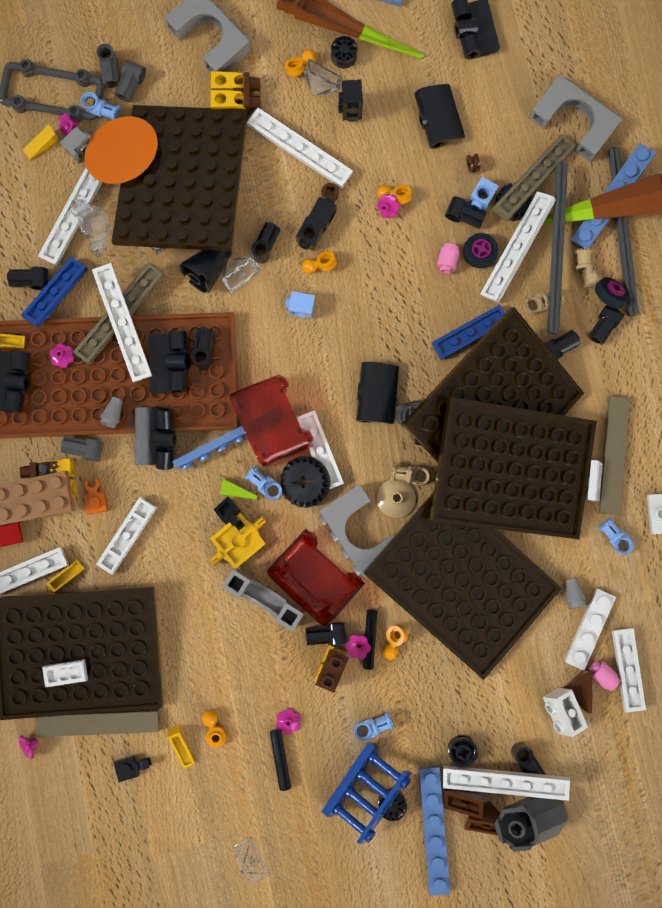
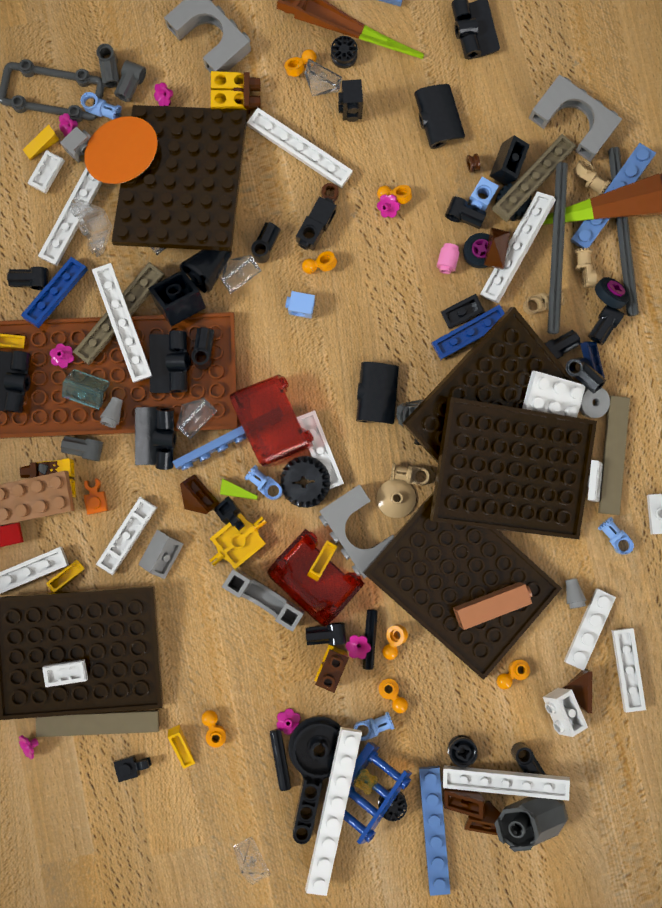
(46, 172): none -> white plate
(84, 388): none -> clear light blue panel
(160, 554): none -> light grey panel
(163, 94): none -> dark pink plant
(177, 298): none -> black brick
(194, 416): none -> clear slope
(197, 496): none -> reddish brown slope
(312, 766): none -> black beam
(322, 560): none -> yellow piece
(333, 811): none -> white plate
(359, 782): none -> clear yellow plate
(399, 704): none -> light orange plate
(463, 311): none -> black slope
(493, 605): none -> nougat brick
(497, 248): none -> reddish brown slope
(505, 680): none -> light orange plate
(509, 160): none -> black brick
(553, 395): none -> white plate
(587, 173): none -> tan connector
(587, 375): none -> black piece
(591, 353): none -> dark blue plate
(601, 404): none -> light grey piece
(604, 675): bright pink brick -> none

